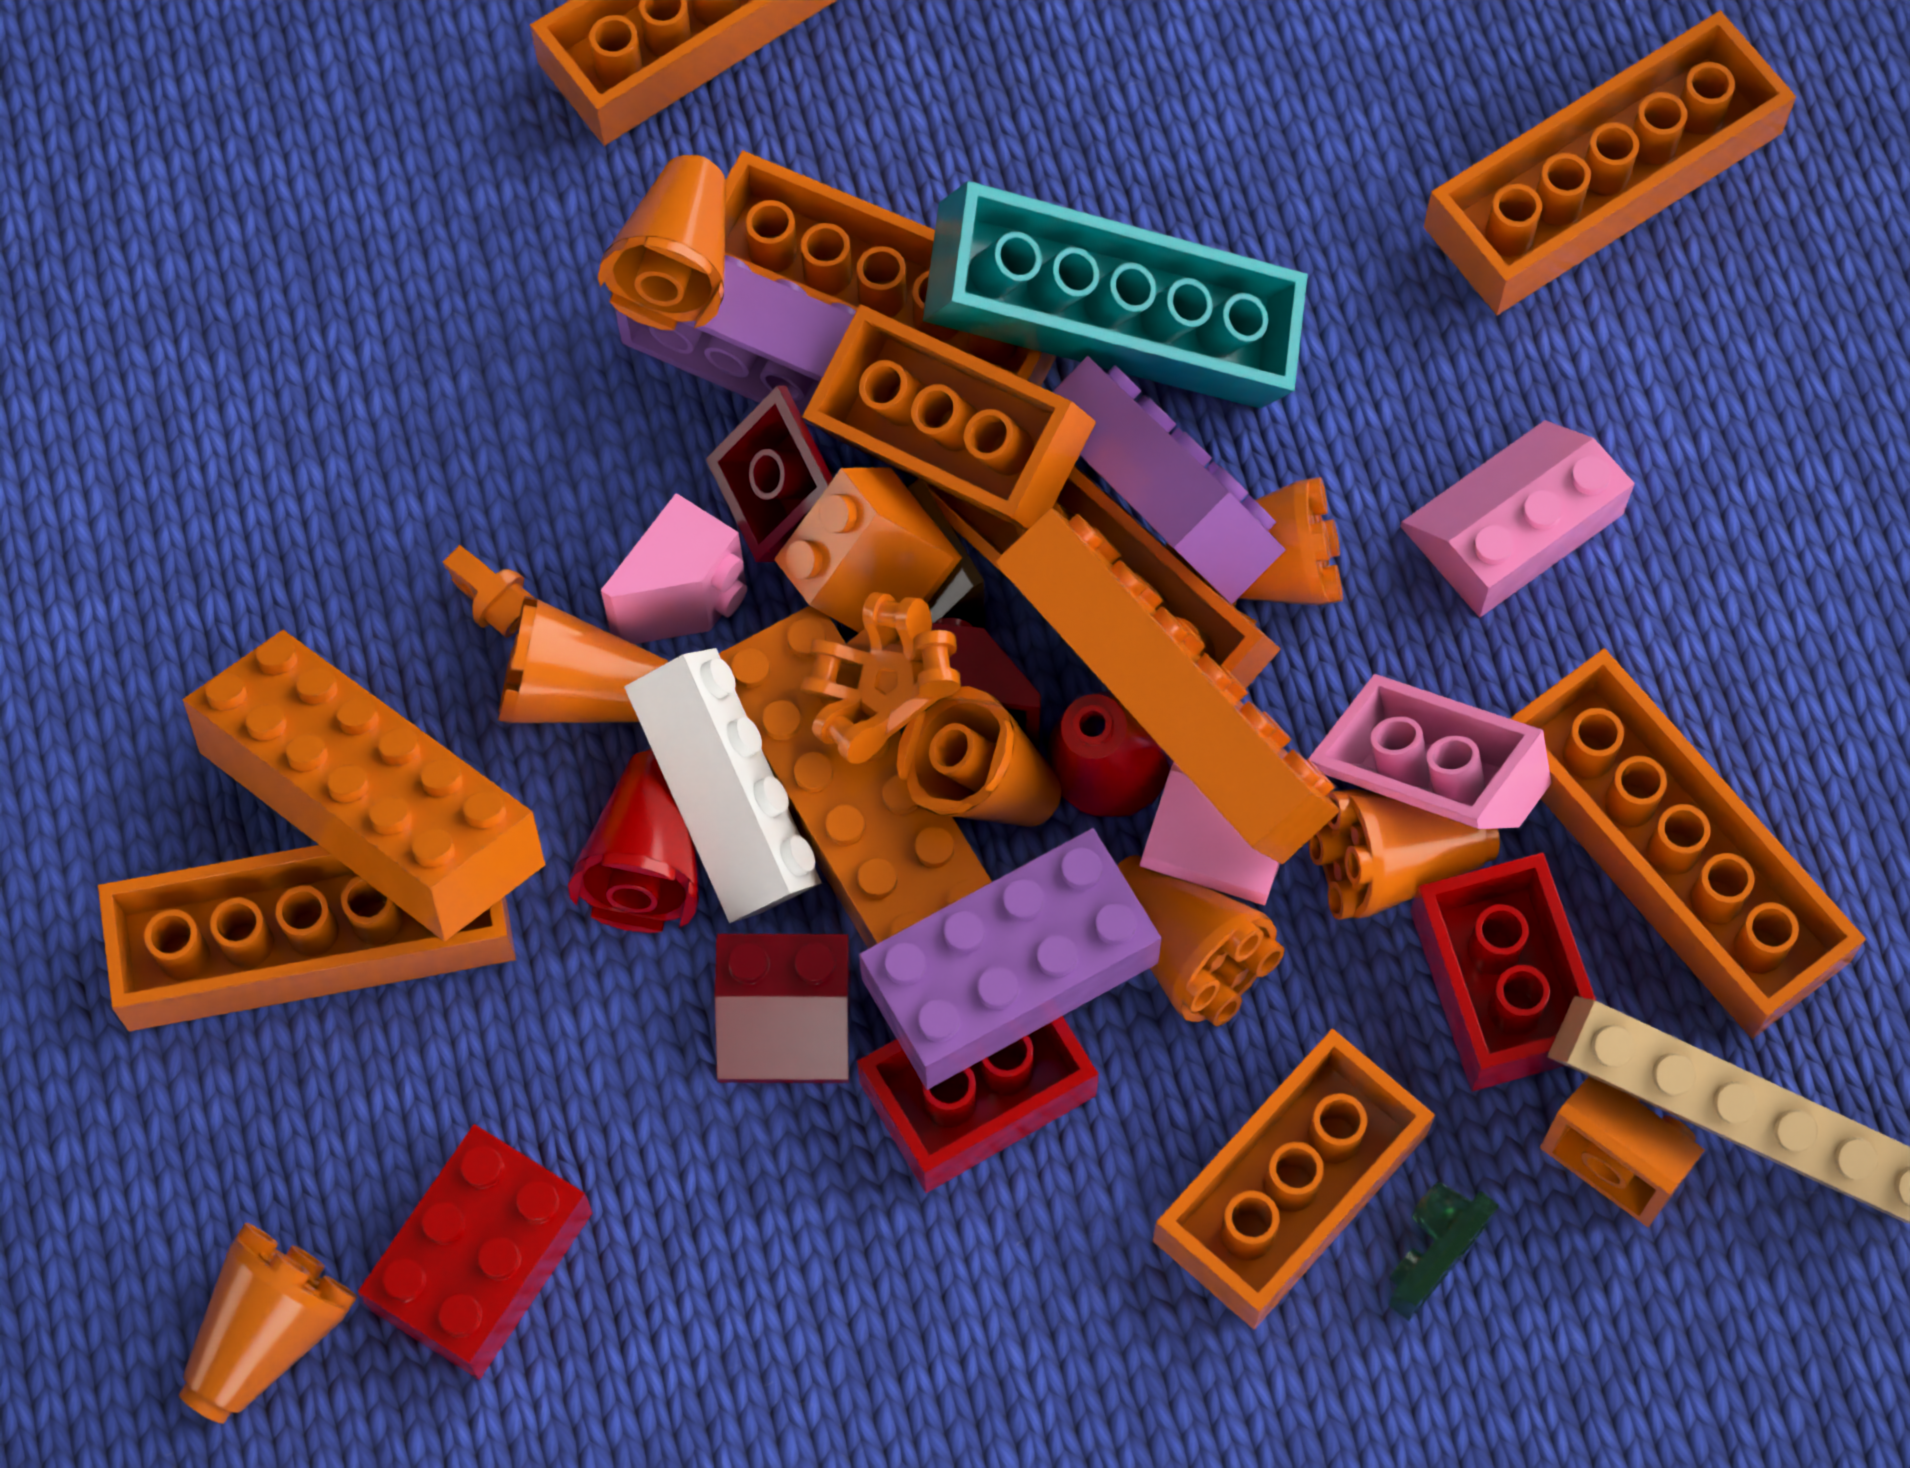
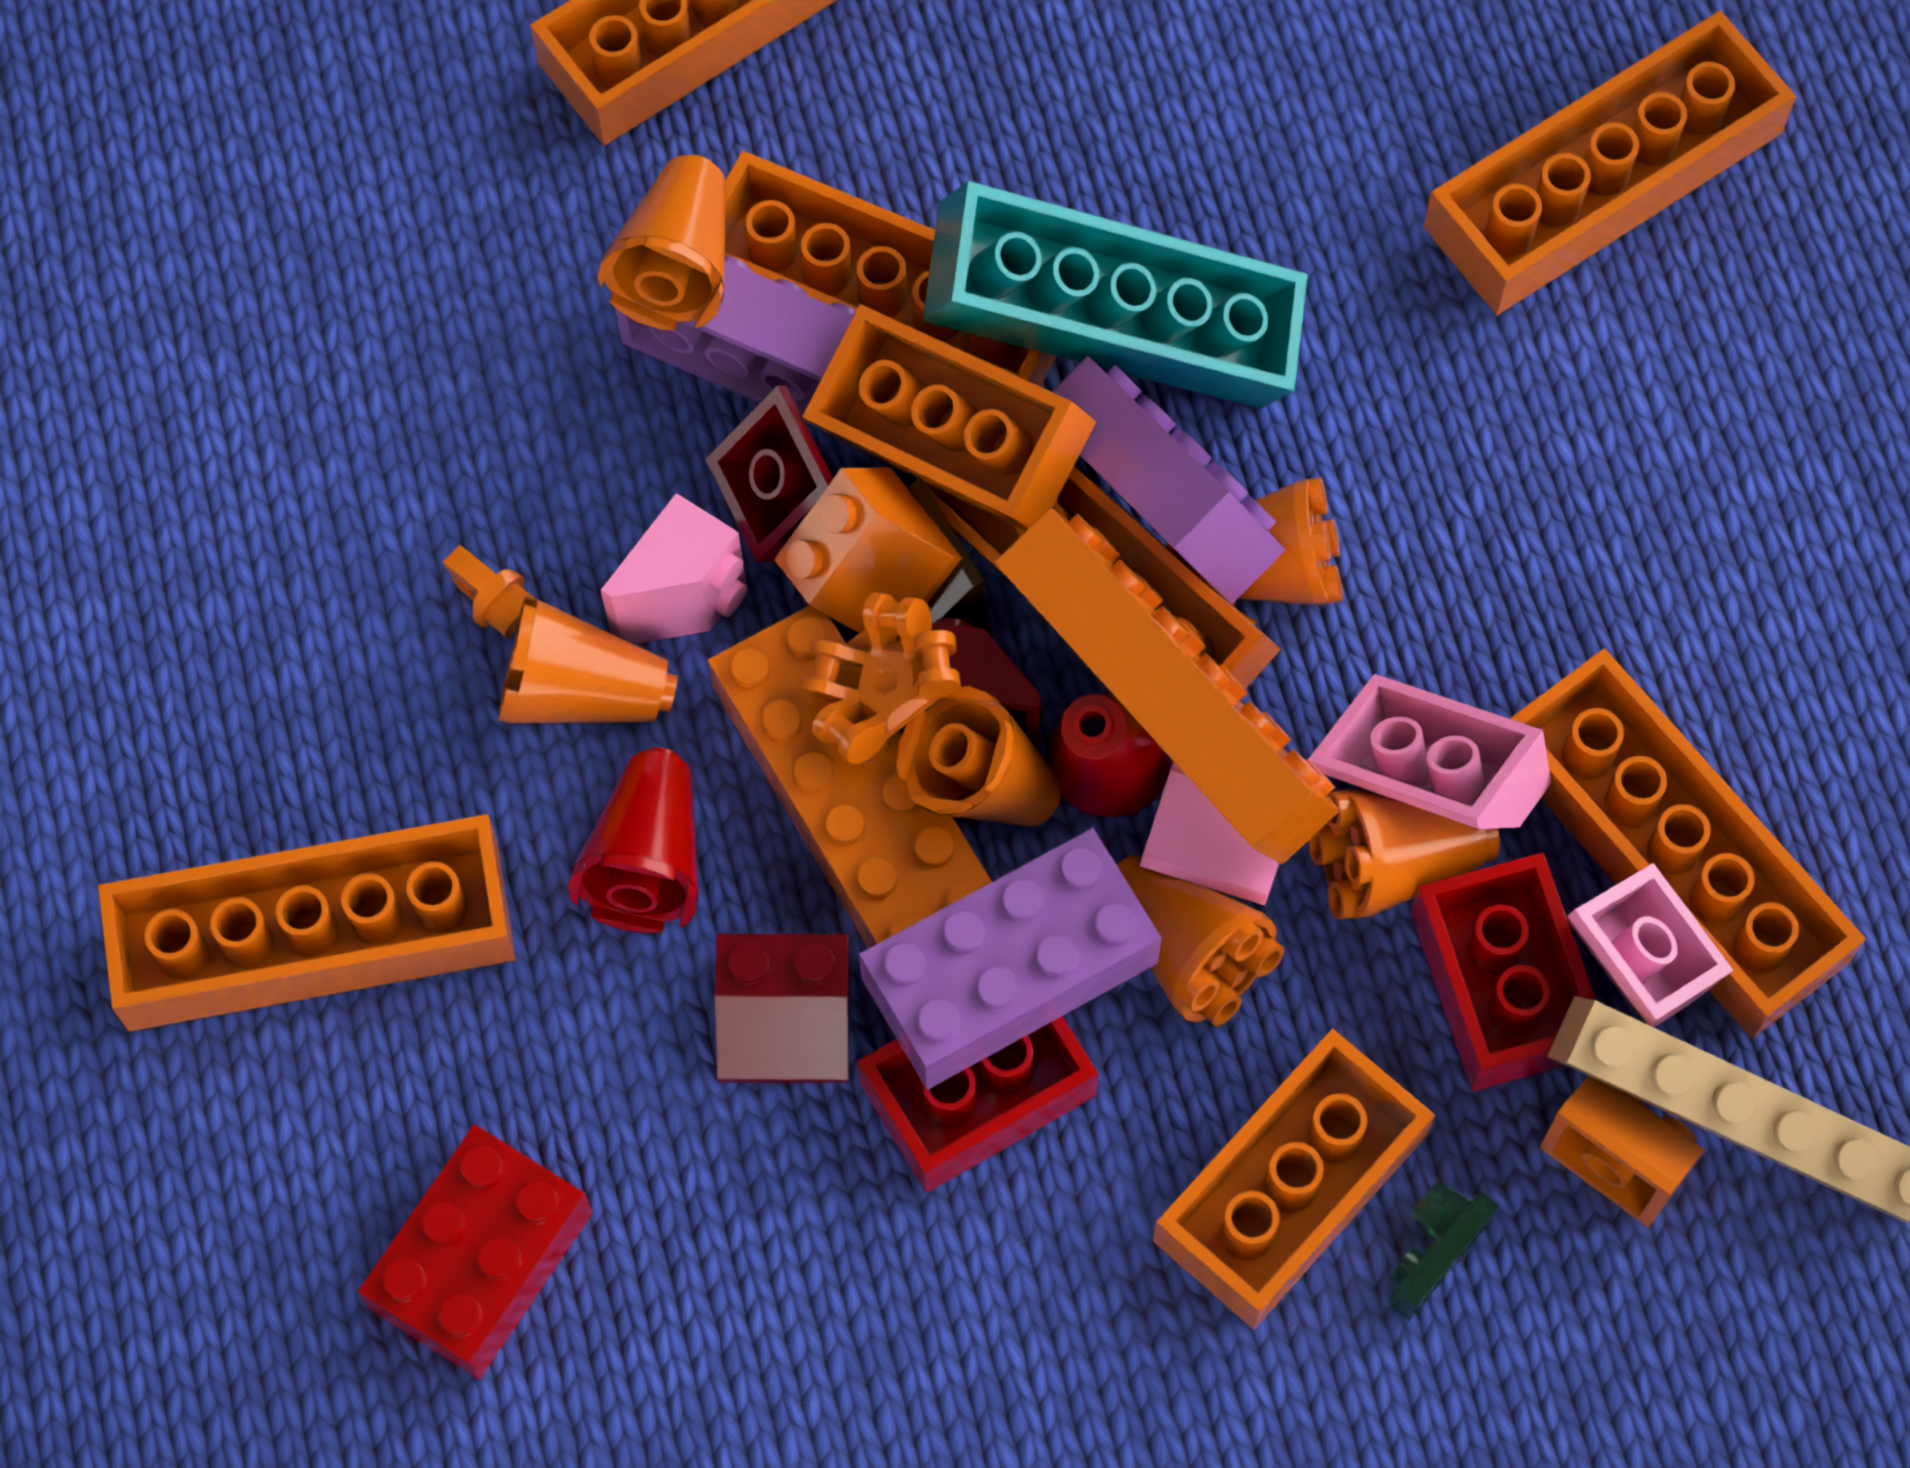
(259, 1322): orange cone -> none
(365, 784): orange brick -> none
(723, 784): white brick -> none
(1520, 513): bright pink slope -> none
(1649, 945): none -> bright pink slope

